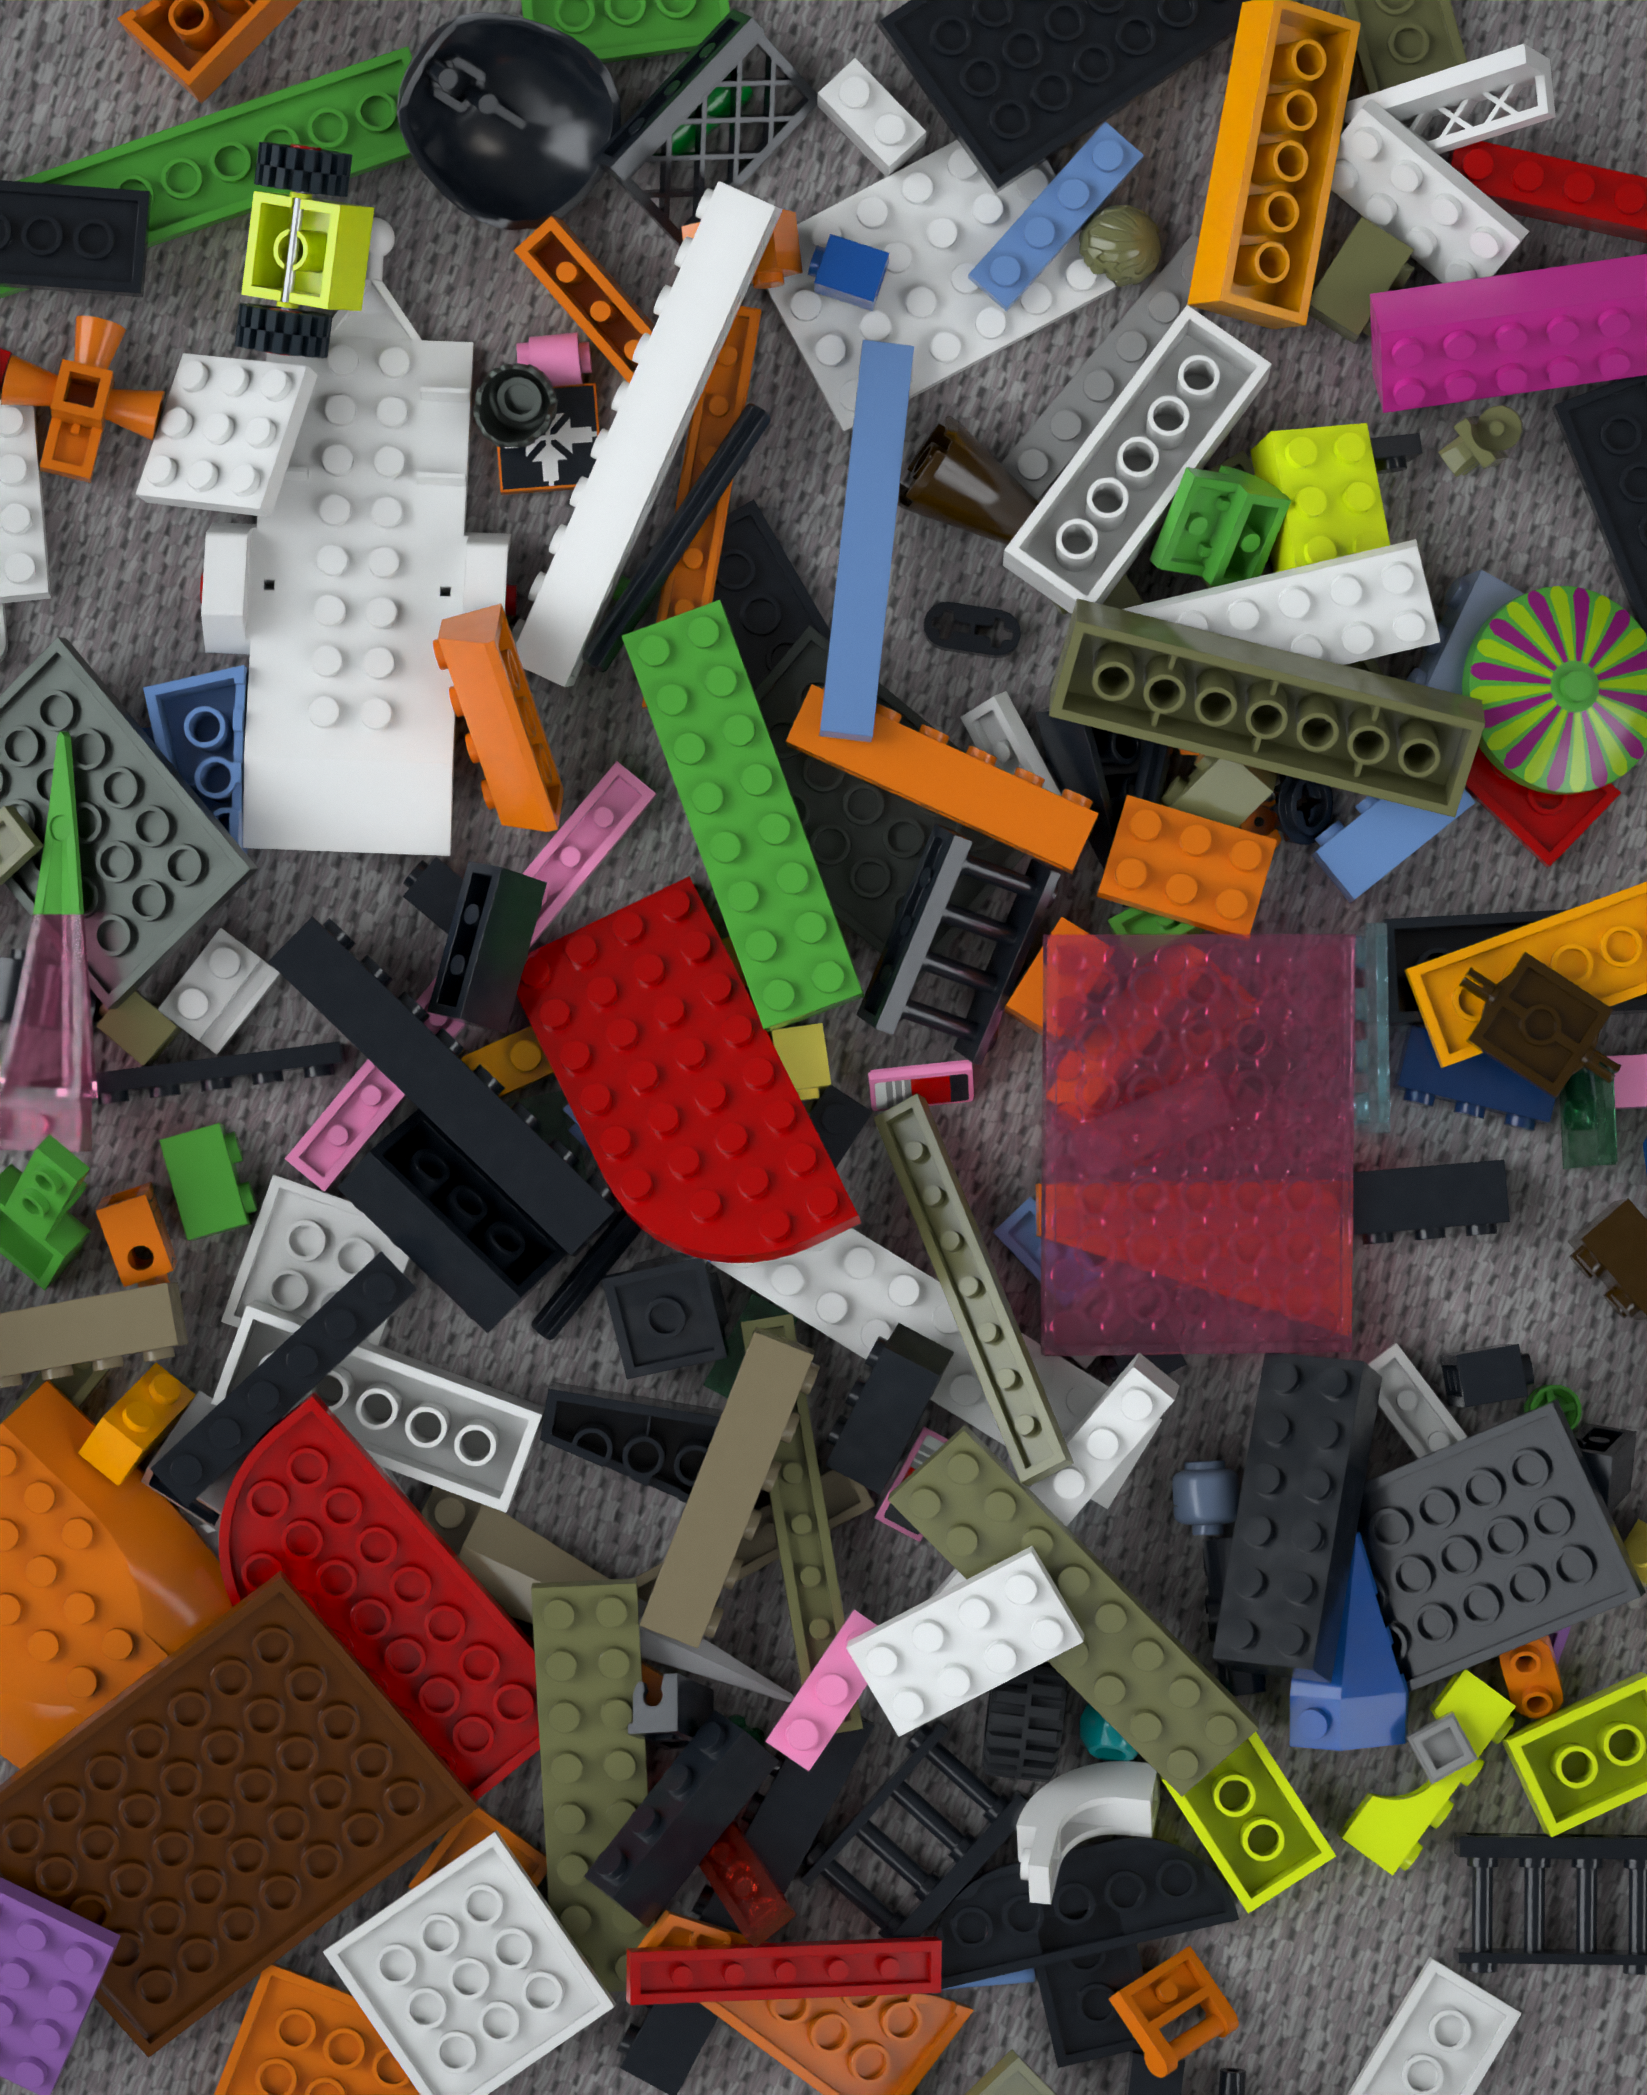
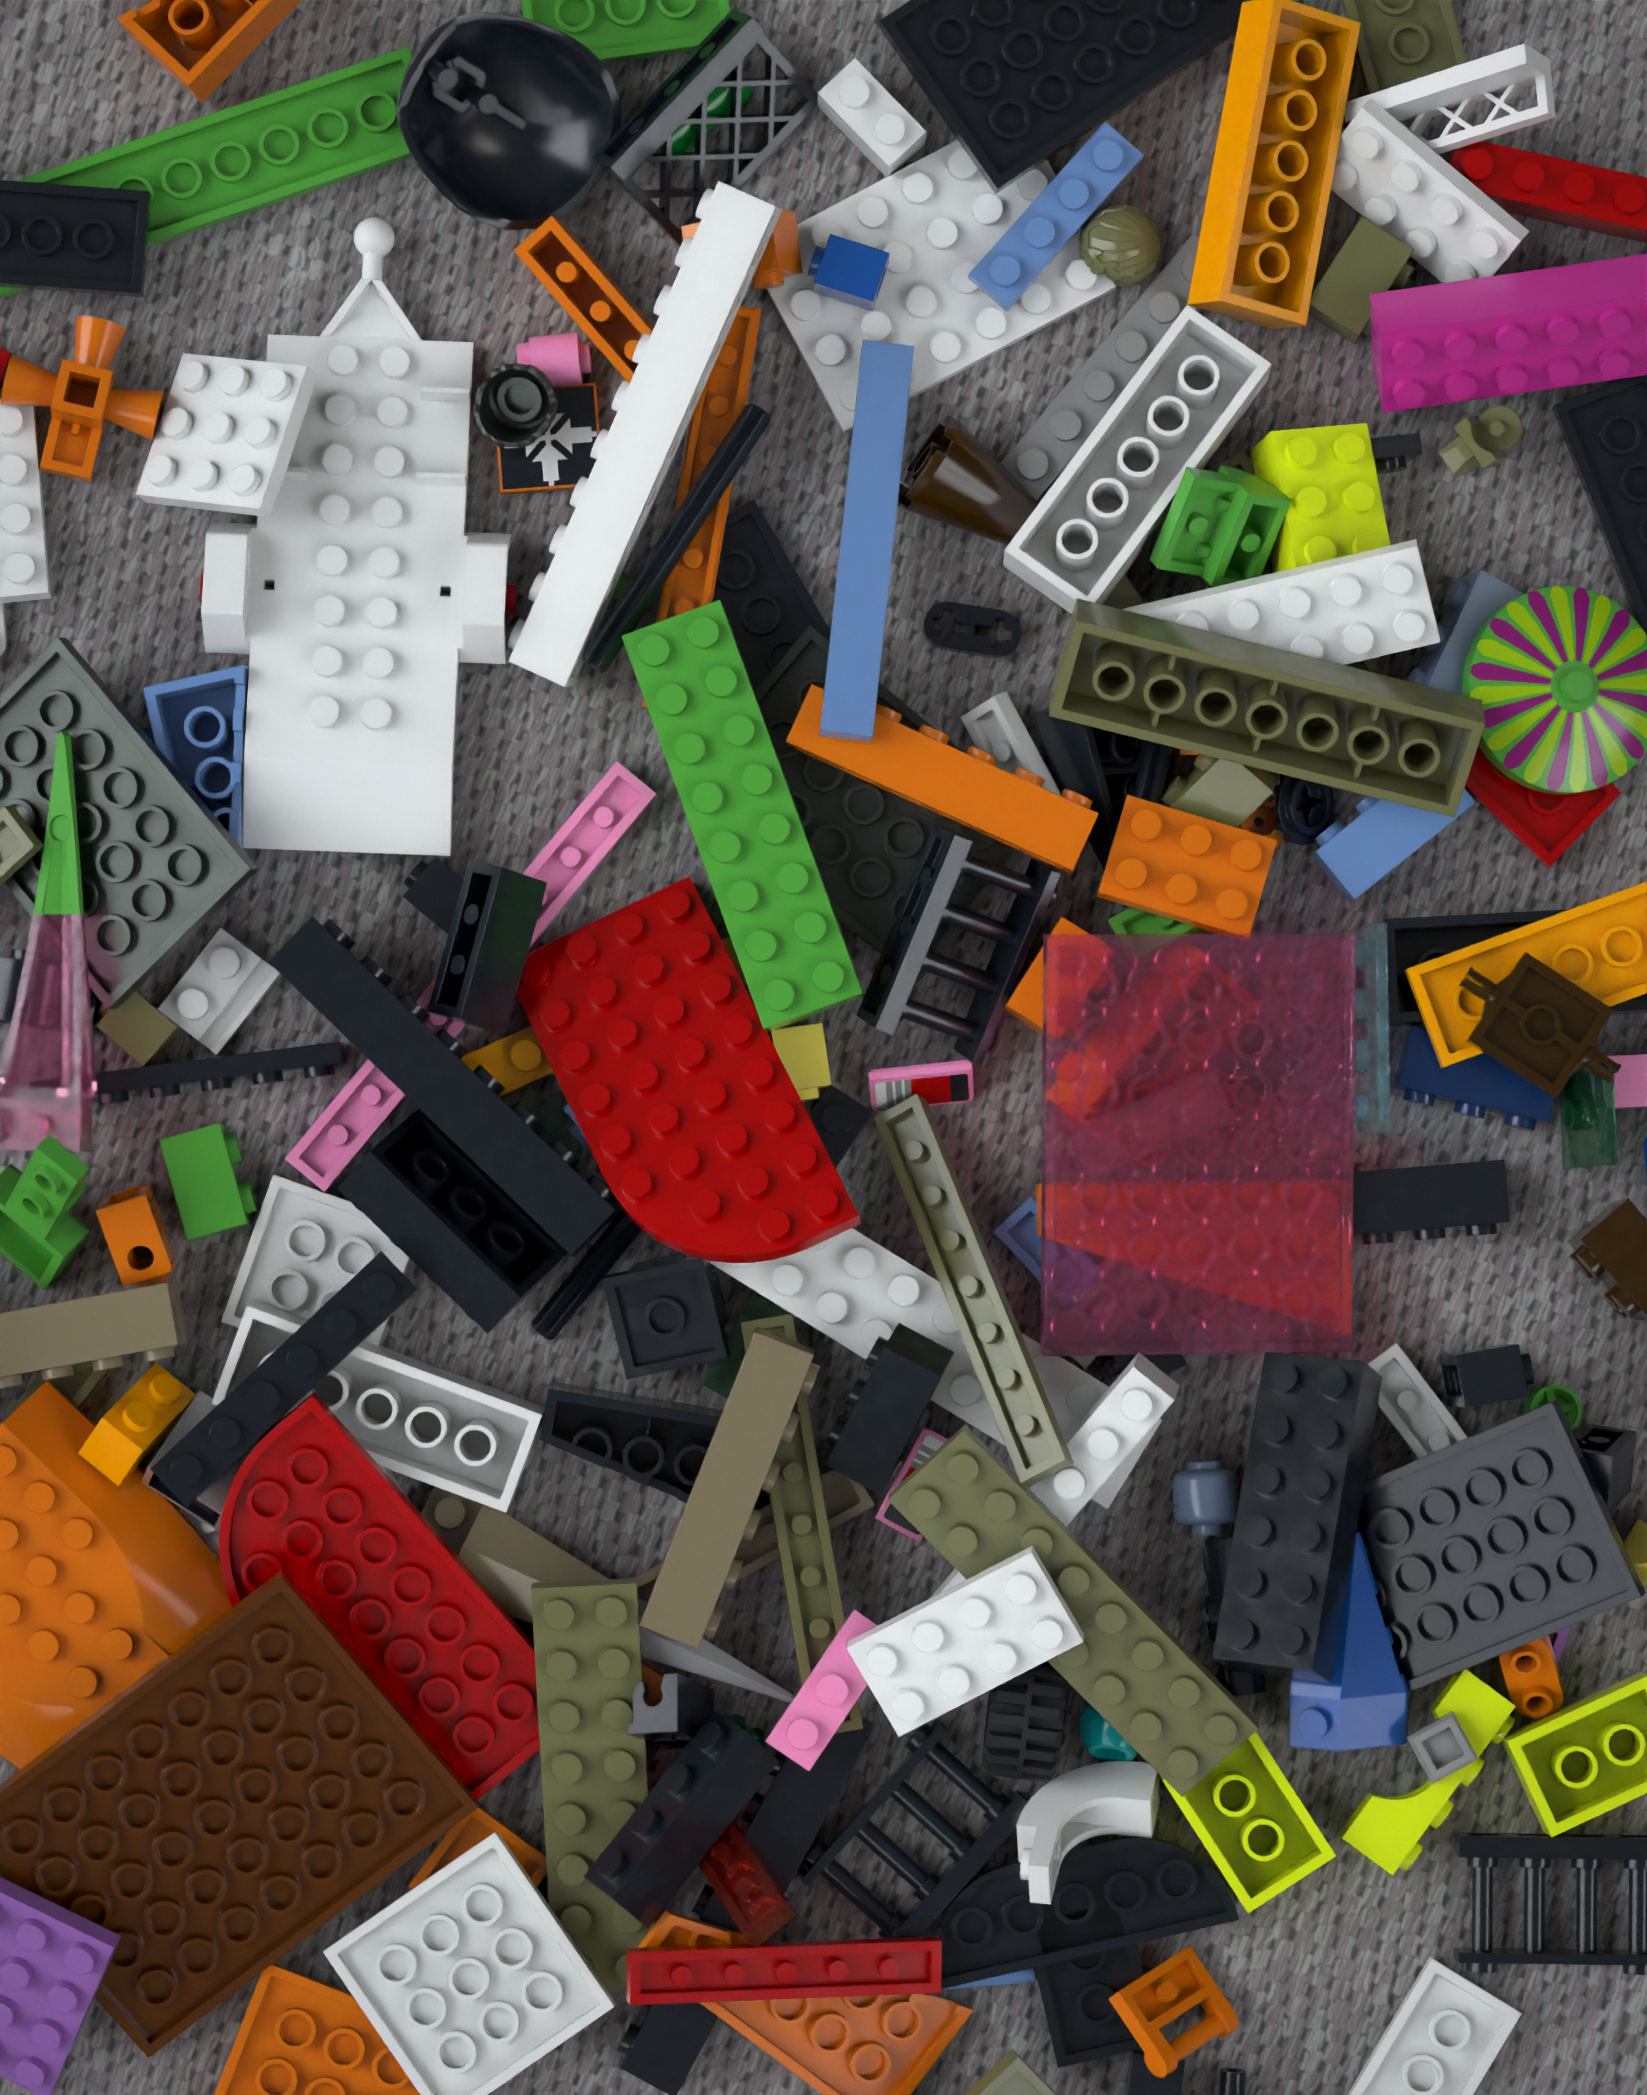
(301, 251): brick -> none
(501, 719): orange slope -> none

